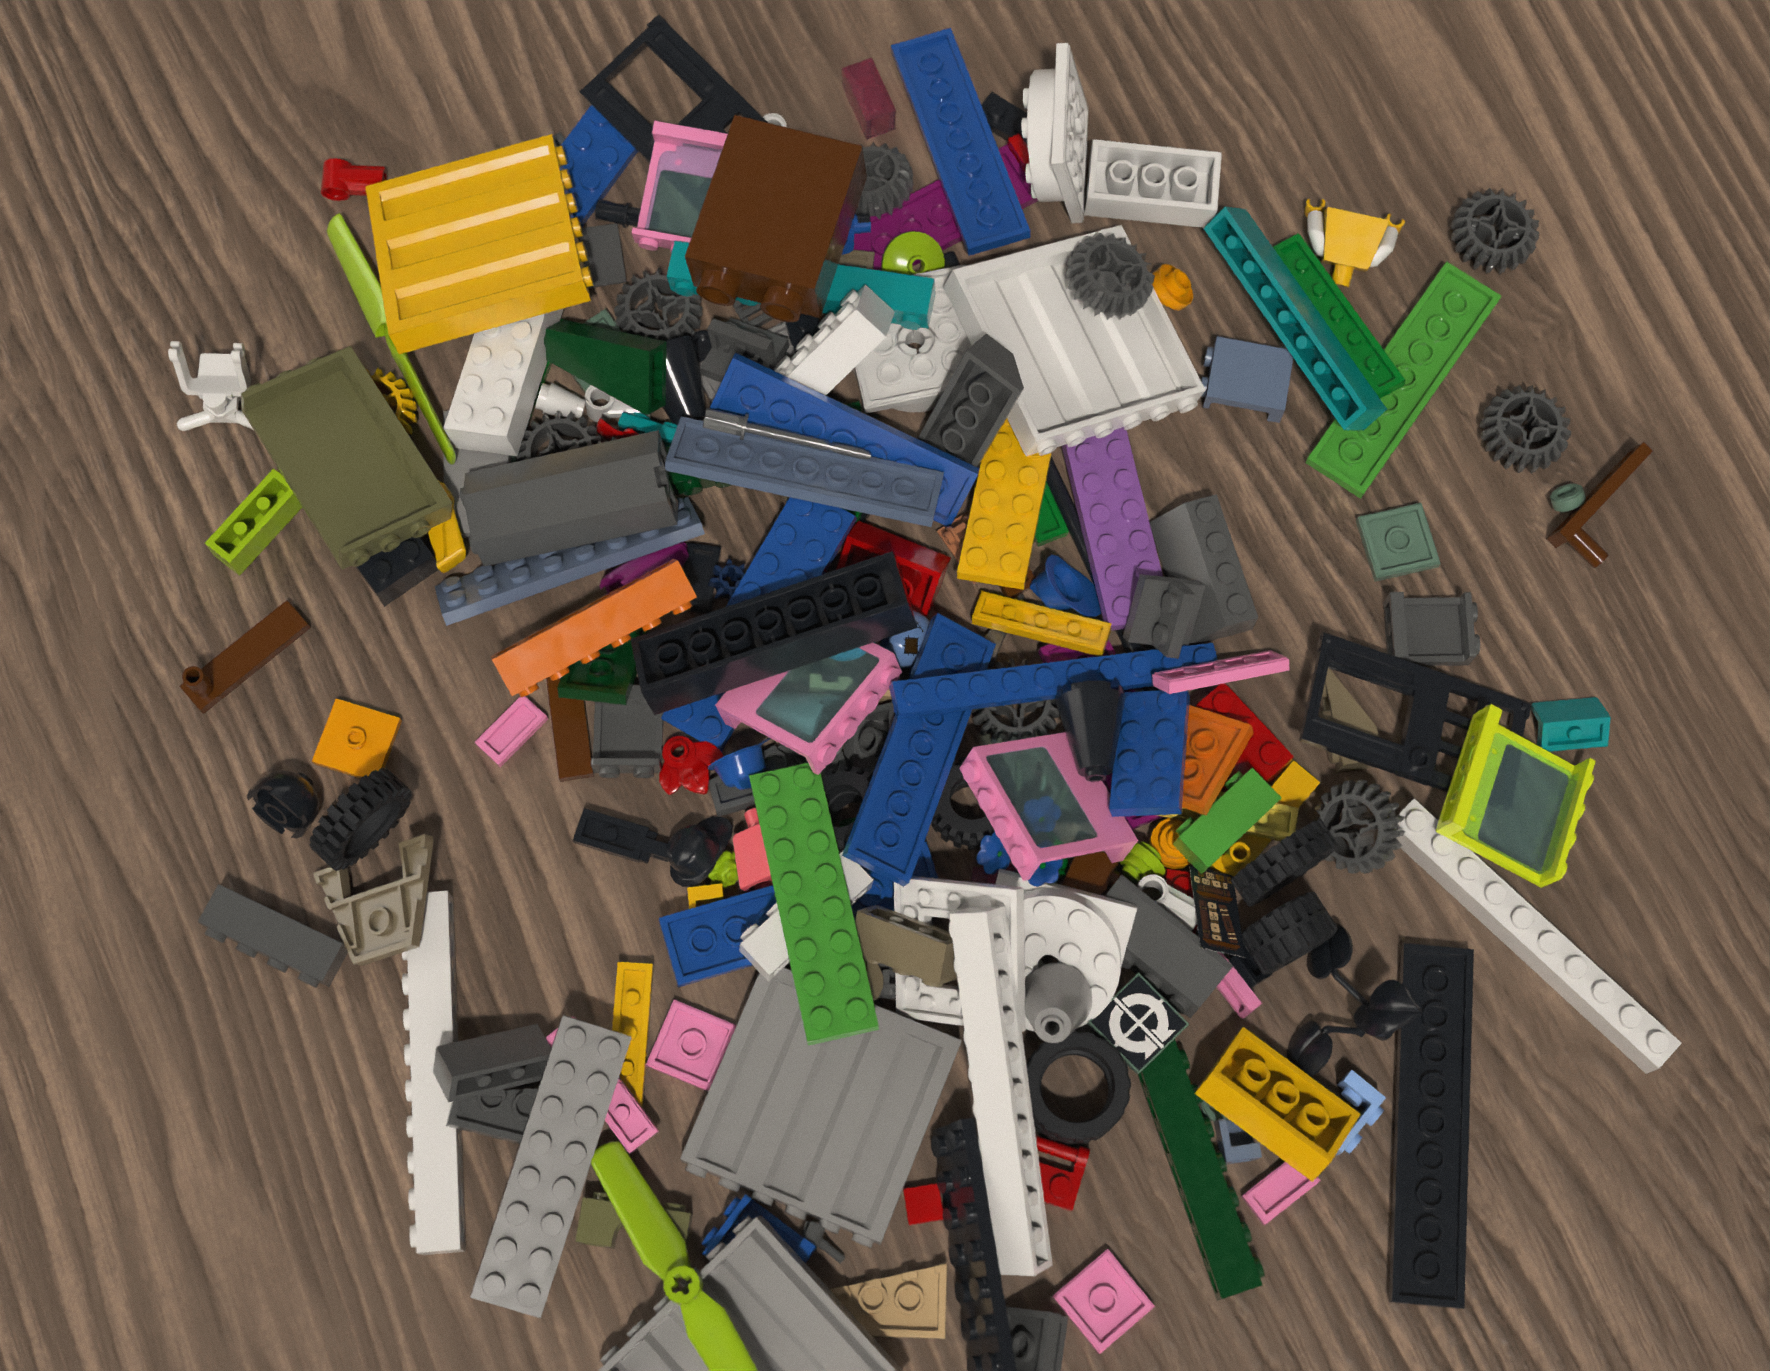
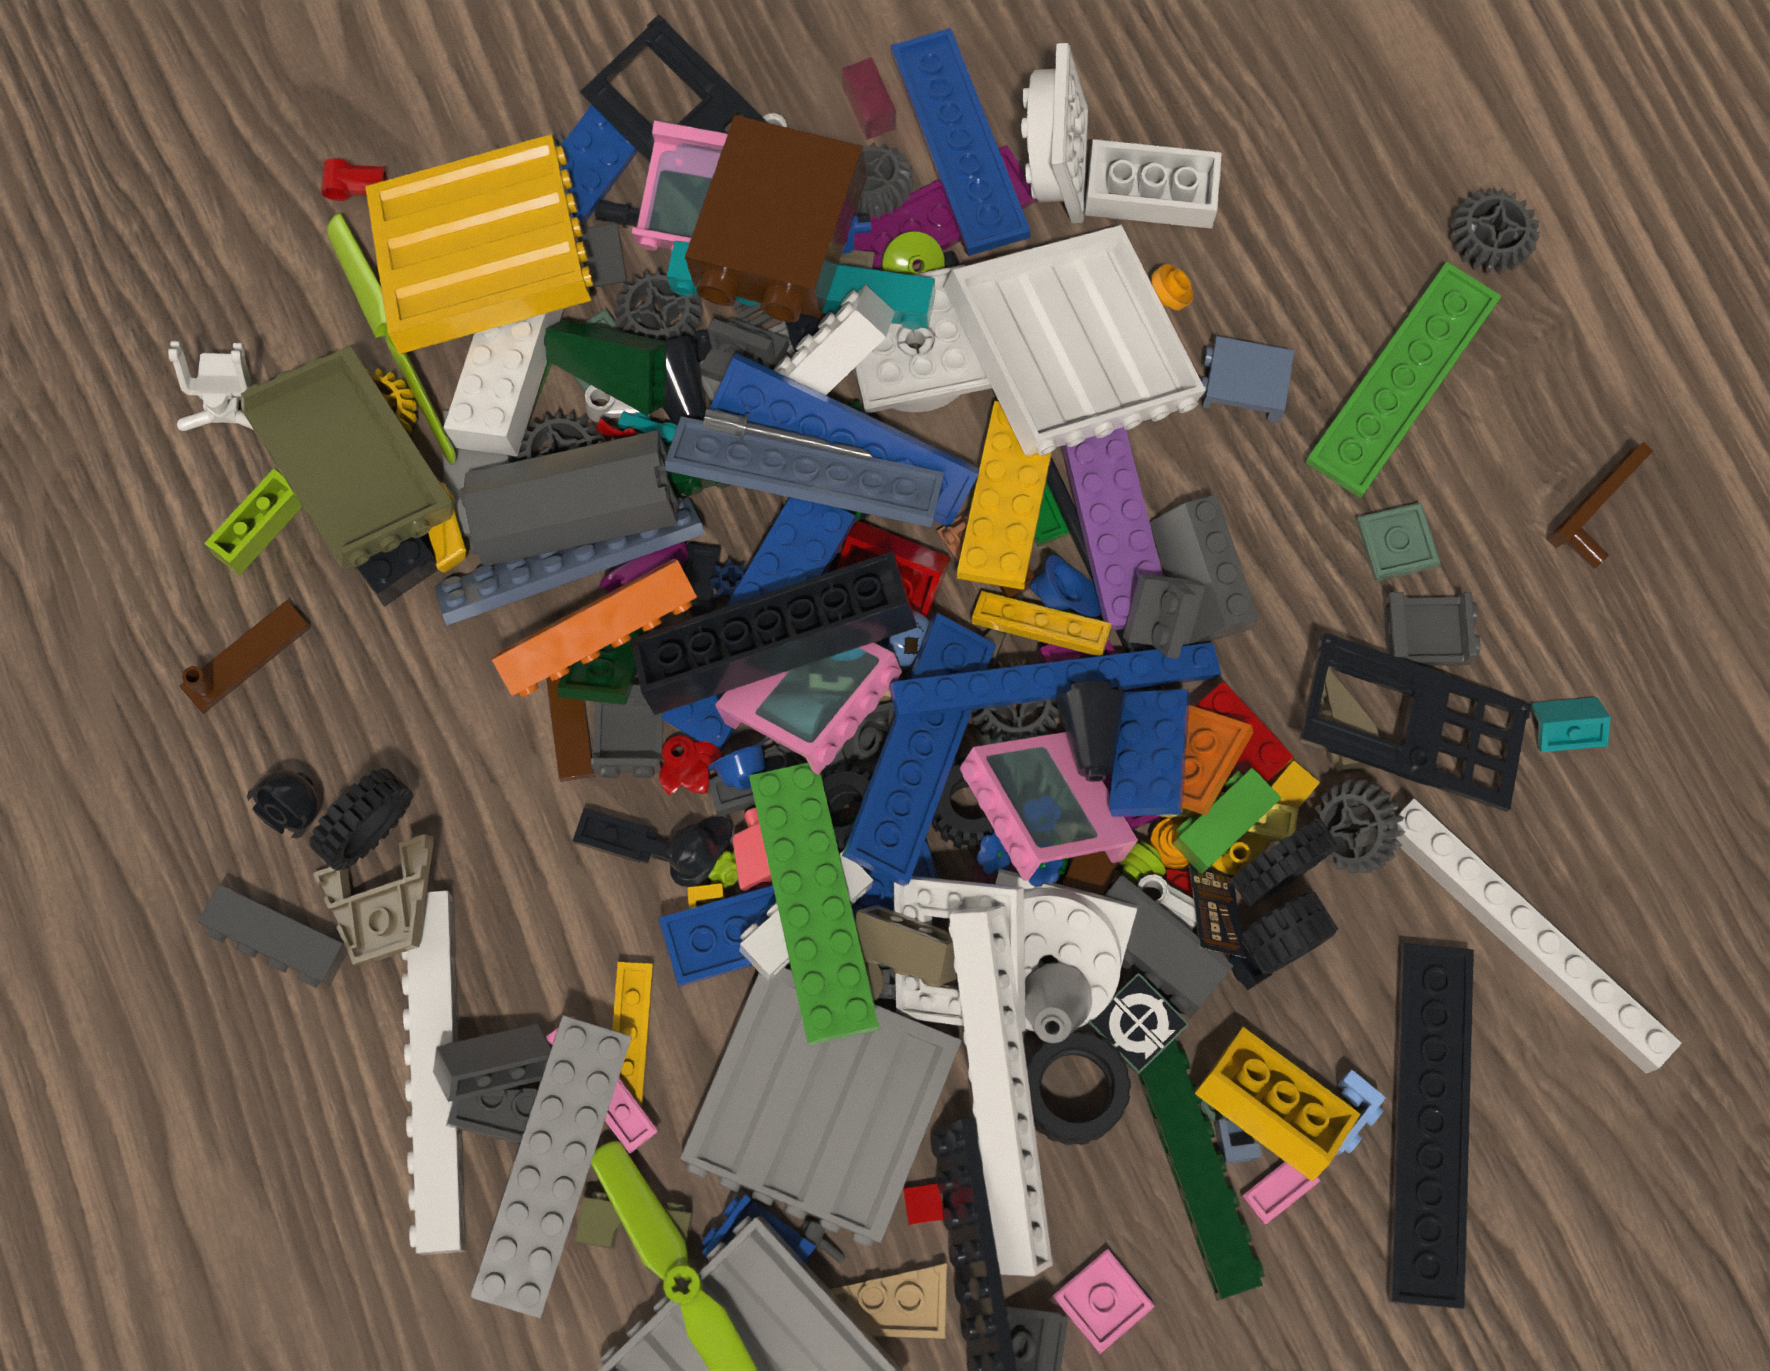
(356, 739): light orange plate -> none
(511, 730): bright pink tile -> none
(555, 398): white cone -> none
(691, 1045): bright pink tile -> none
(975, 402): dark grey slope -> none
(1003, 117): black plate -> none
(1019, 150): red tile -> none
(1059, 1185): red plate -> none
(1105, 285): dark grey gear -> none
(1220, 671): bright pink tile -> none
(1238, 993): bright pink tile -> none
(1295, 319): teal brick -> none
(1340, 316): green plate -> none
(1349, 239): yellow torso -> none
(1386, 1011): black plant -> none
(1514, 801): panel -> none
(1548, 428): dark grey gear -> none
(1567, 497): sand green tile -> none

